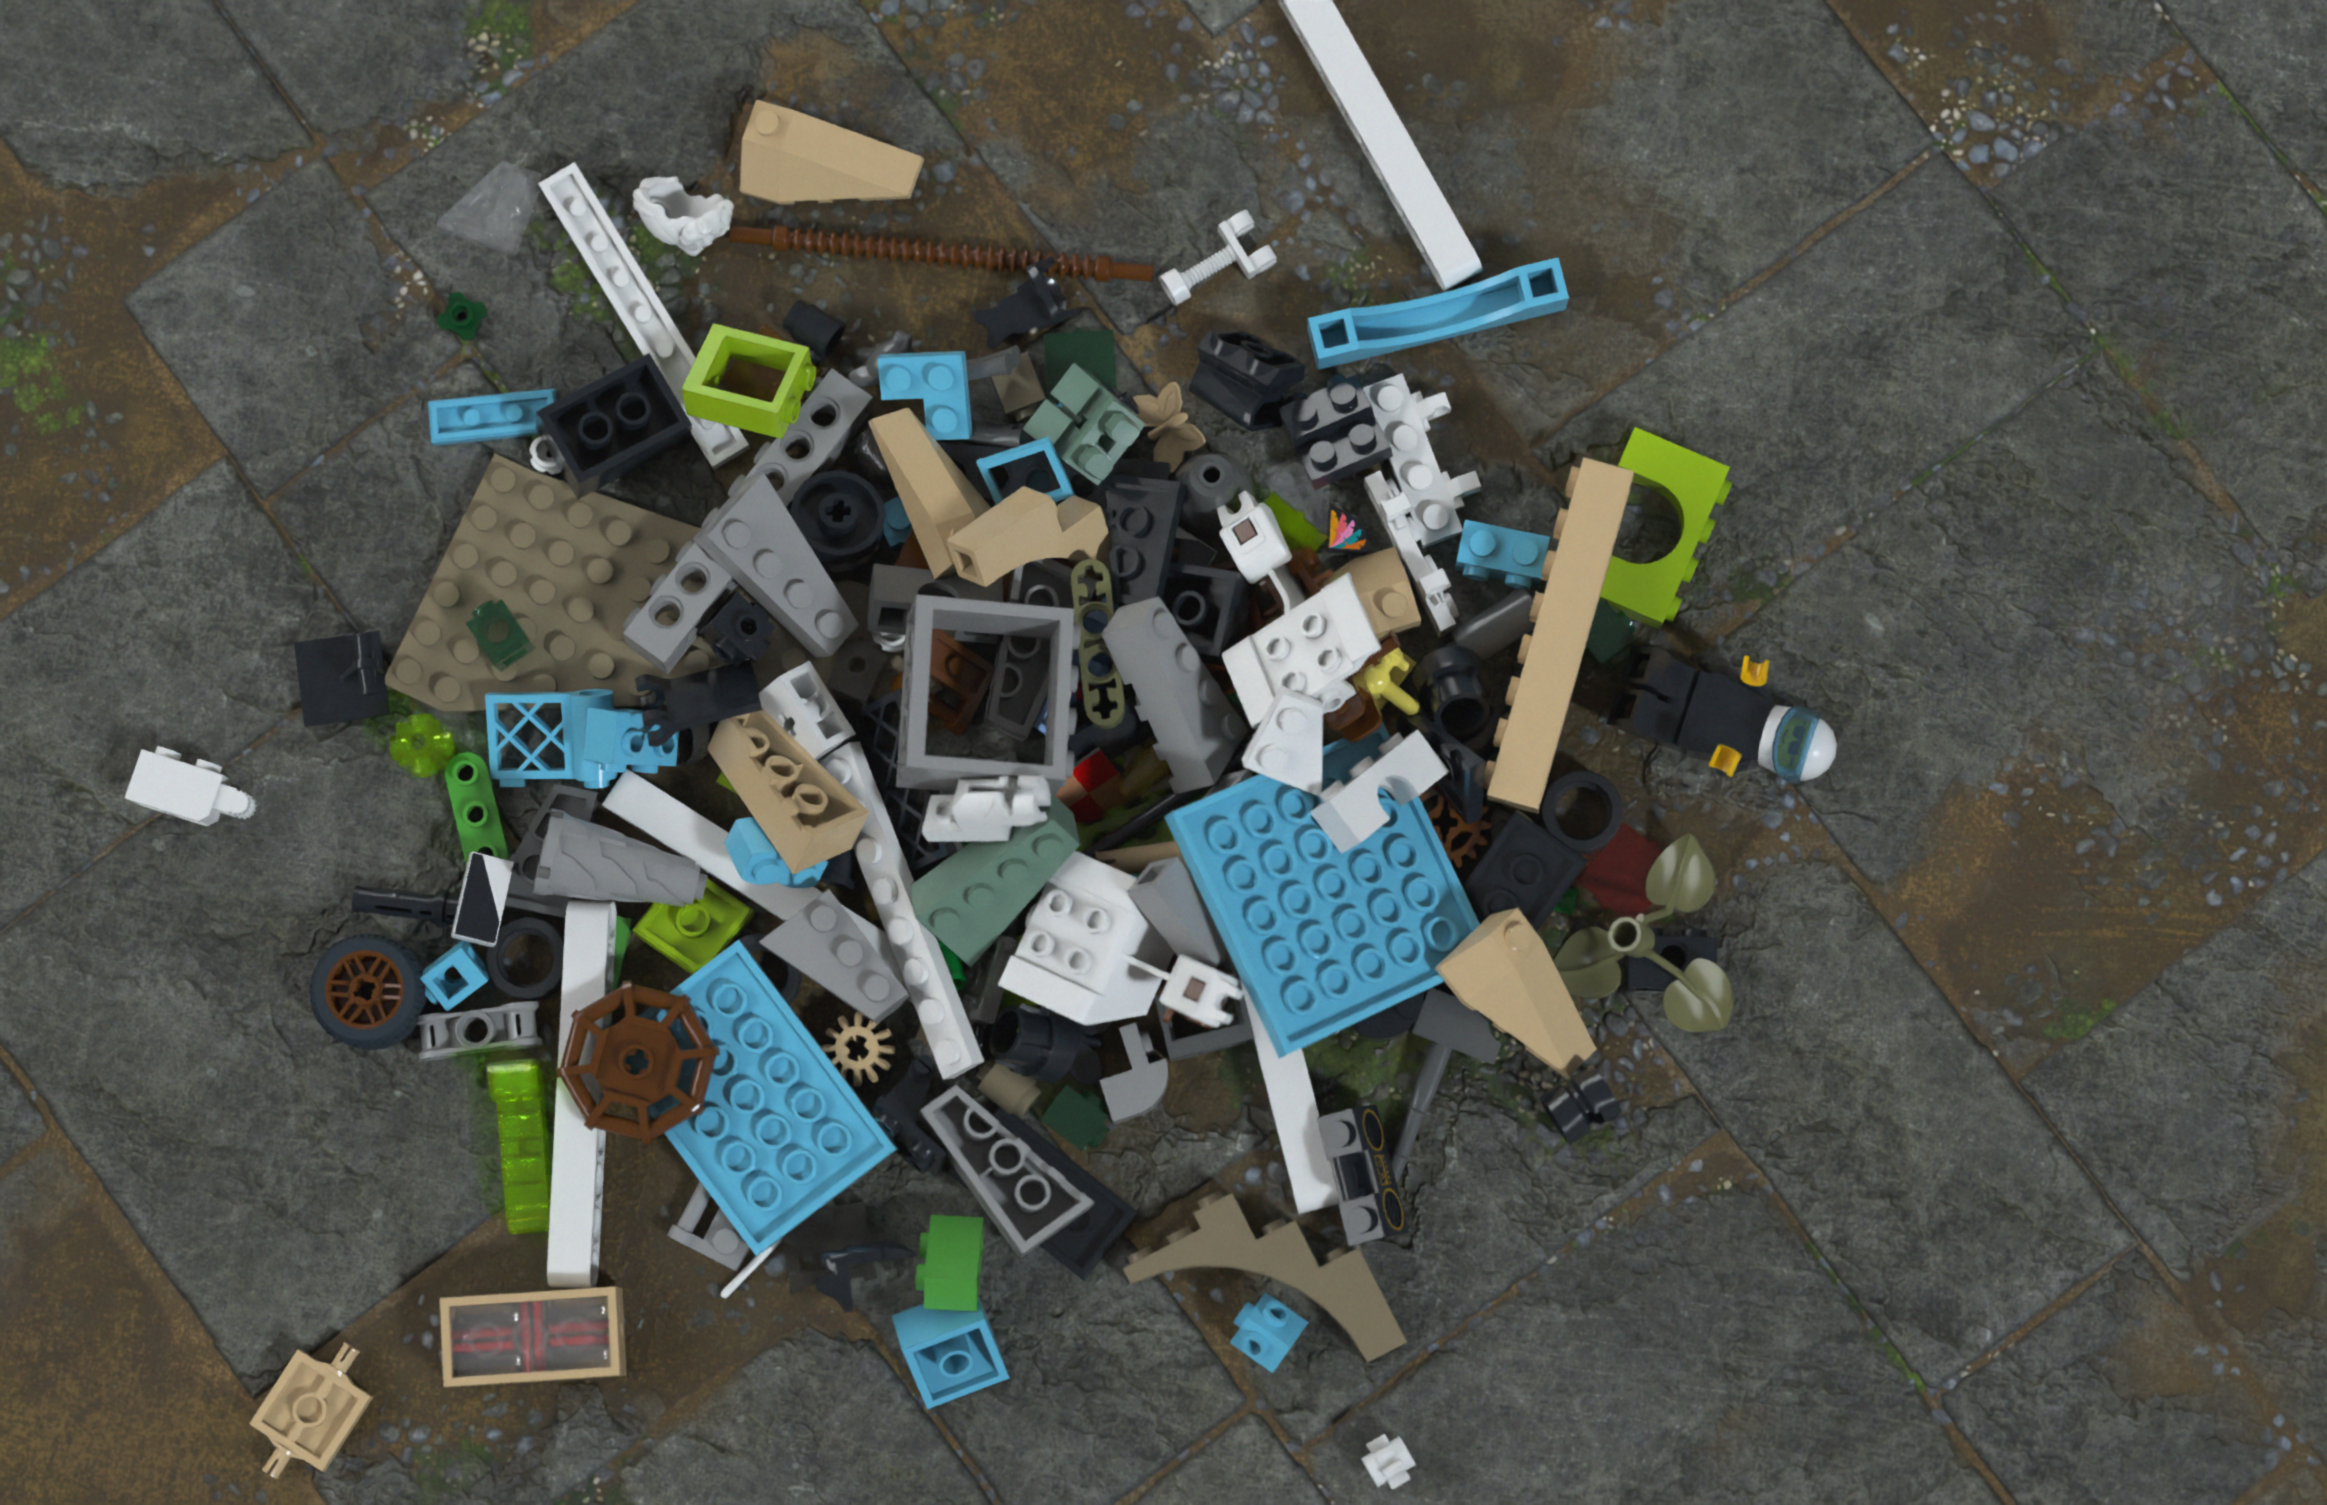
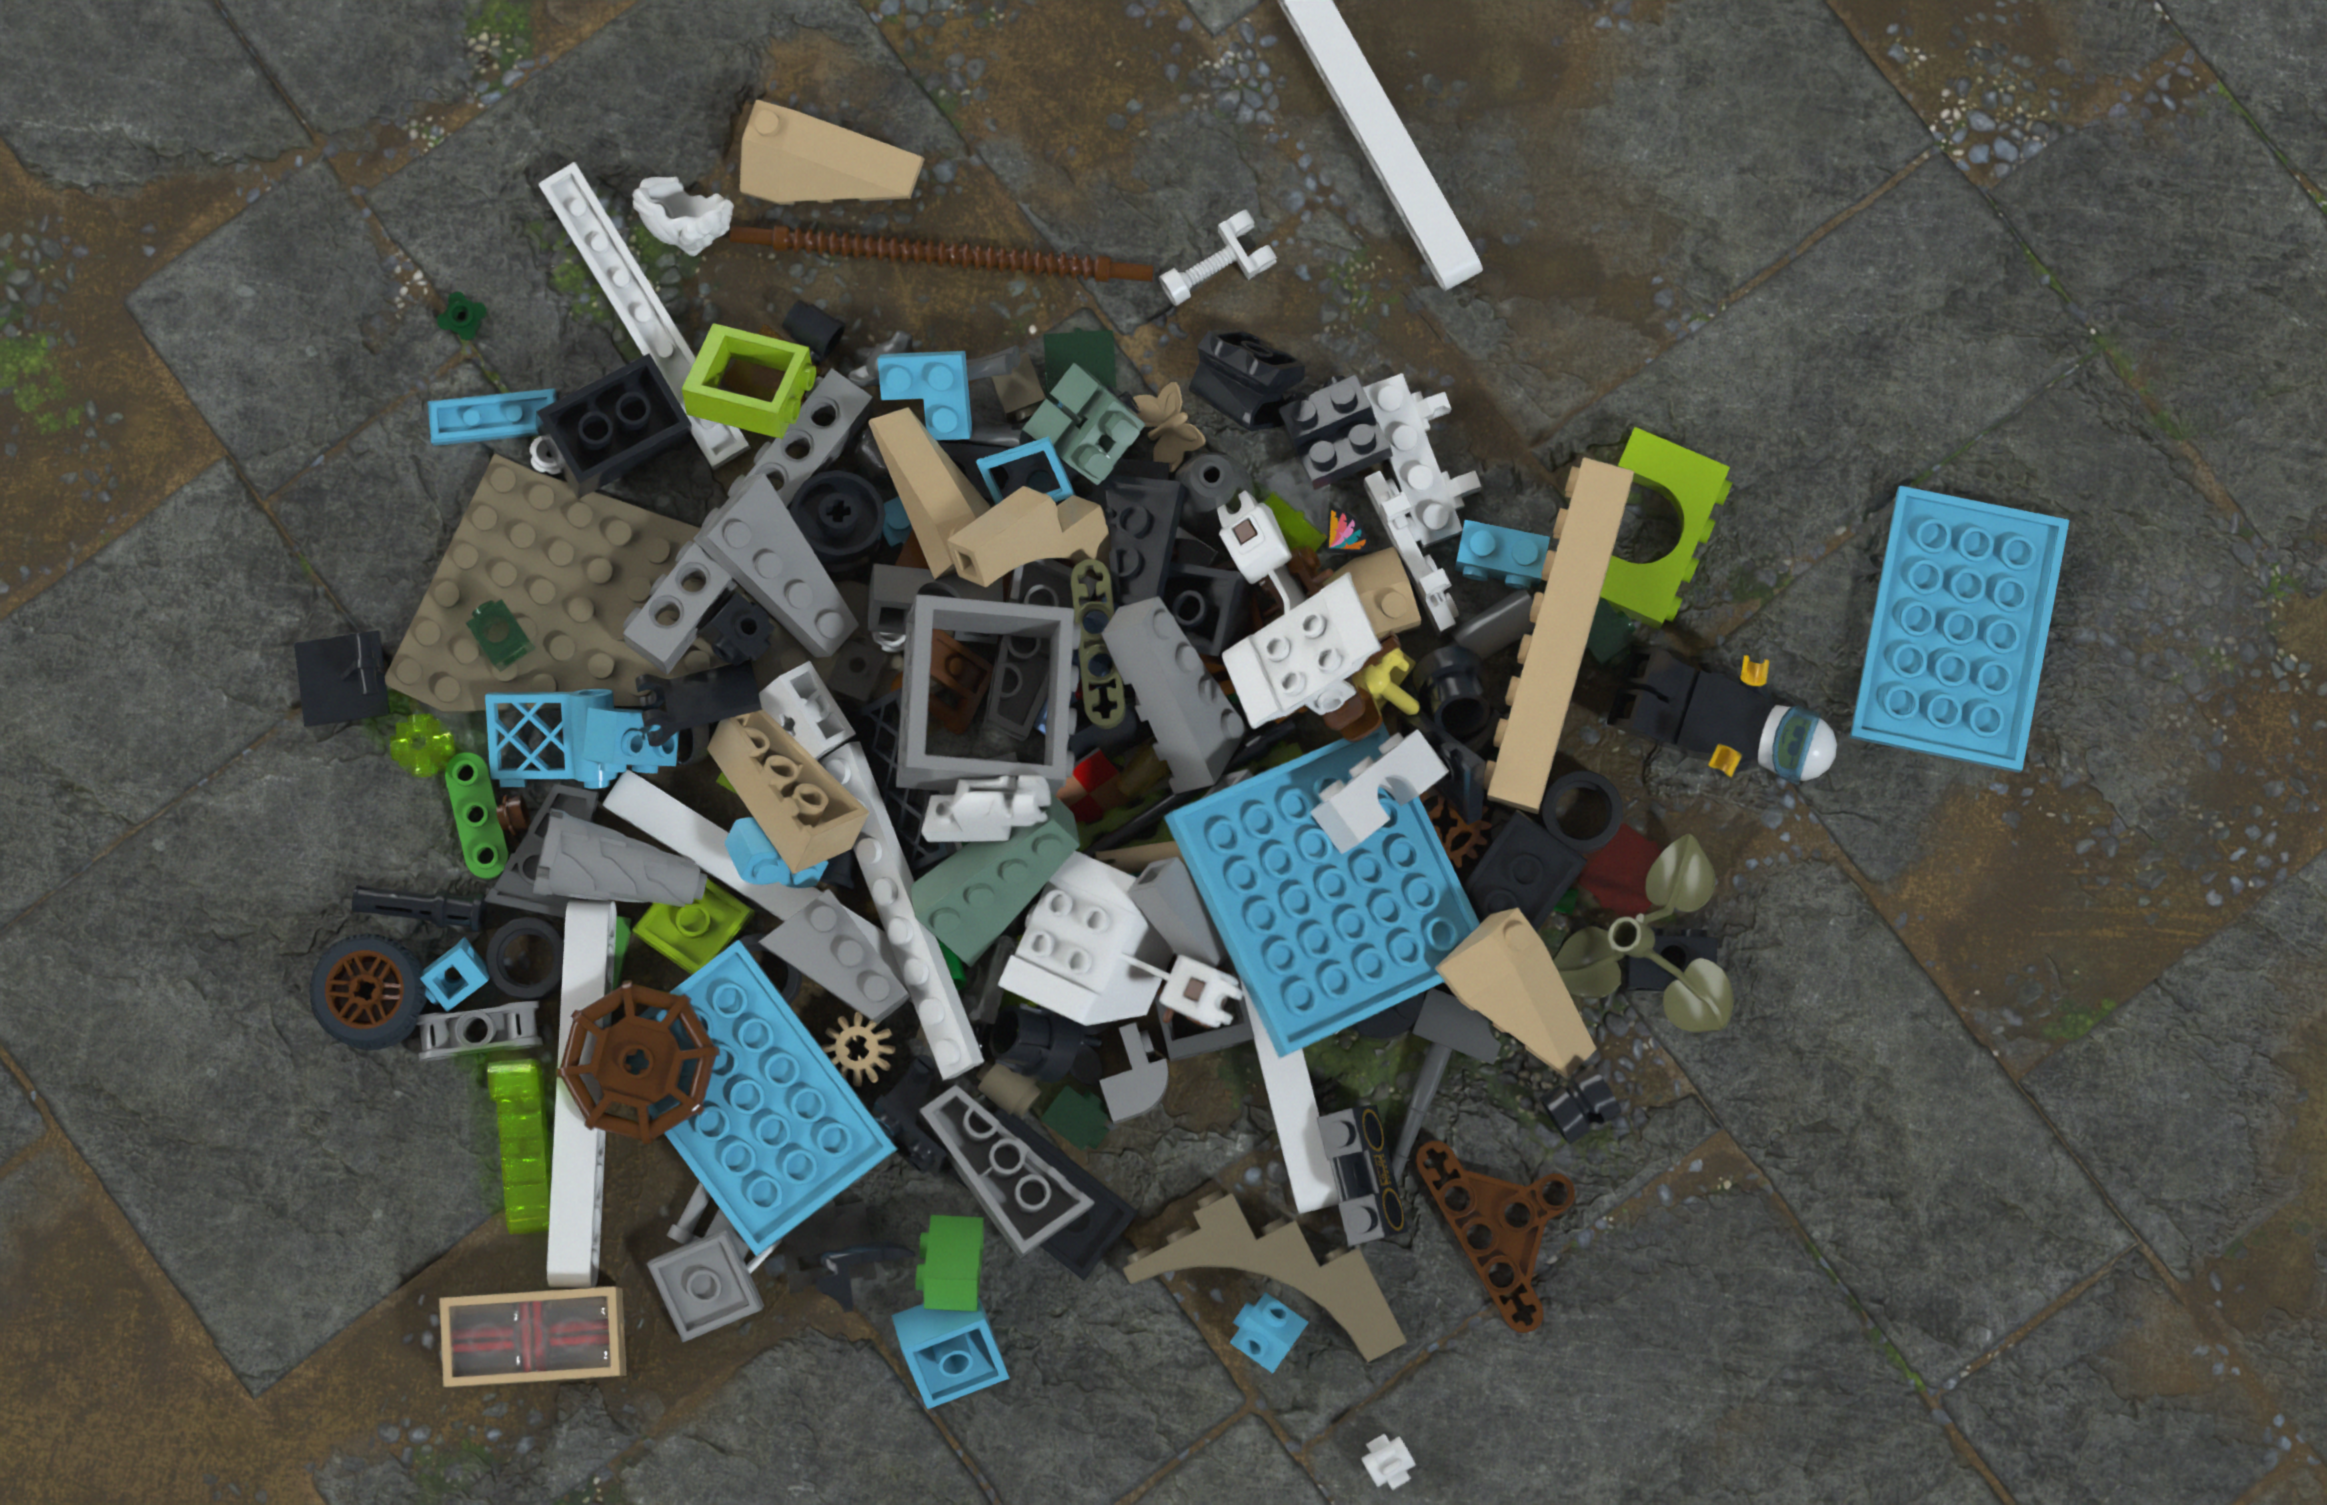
(186, 790): white hinge -> none
(311, 1410): tan plate -> none
(482, 899): black tile -> none
(496, 208): clear wing -> none
(513, 814): none -> reddish brown plate
(705, 1284): none -> light grey tile
(1034, 305): black hair -> none
(1289, 742): white wing -> none
(1387, 328): medium azure arch -> none
(1487, 1207): none -> reddish brown beam
(1959, 629): none -> medium azure plate

